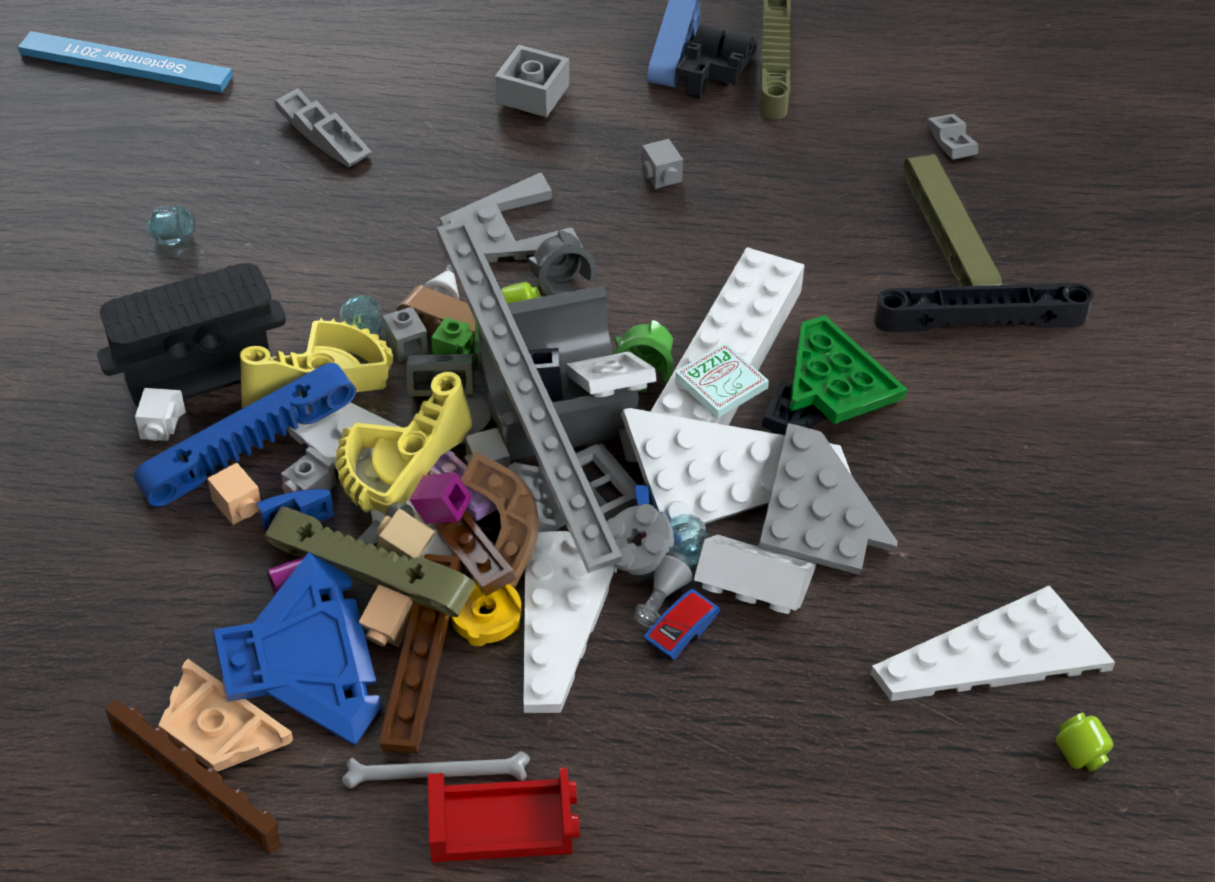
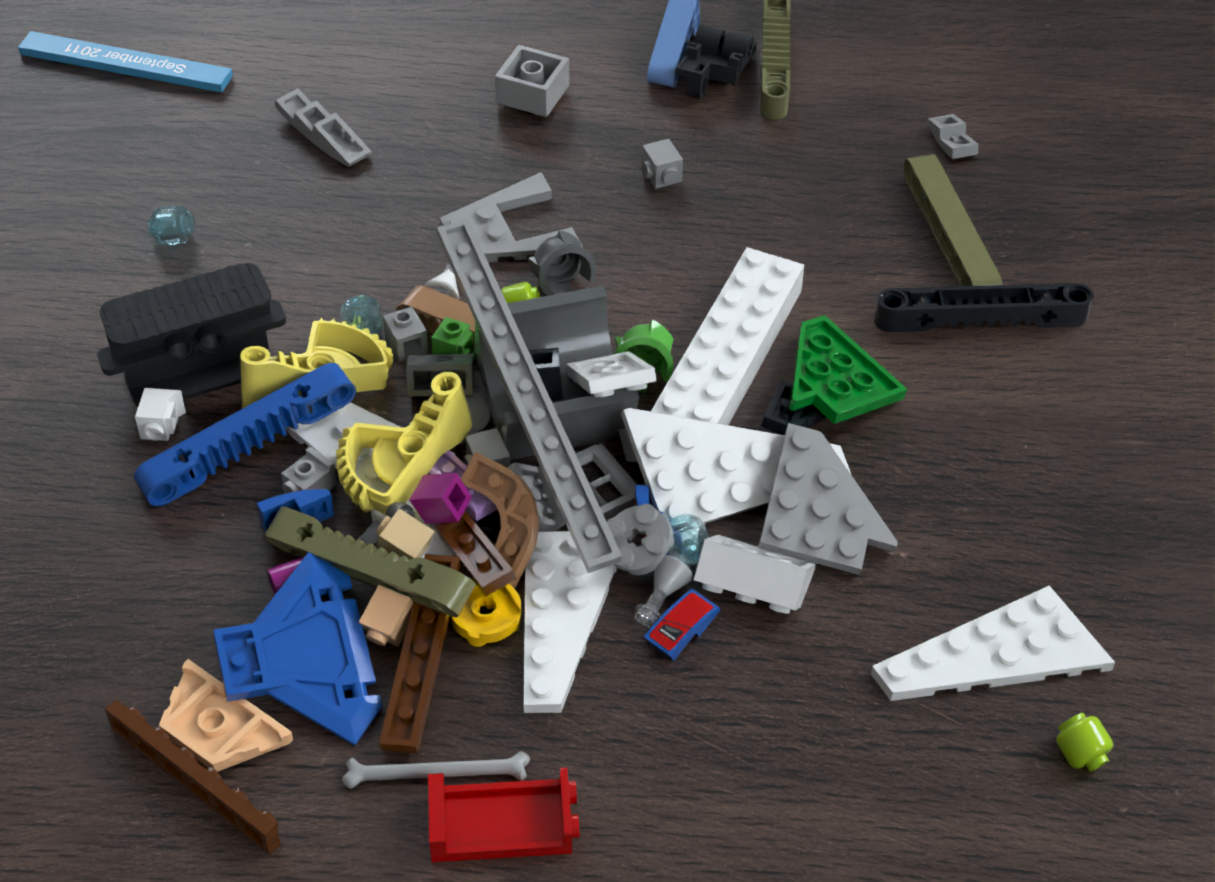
(234, 493): light nougat brick -> none
(721, 380): light aqua tile -> none

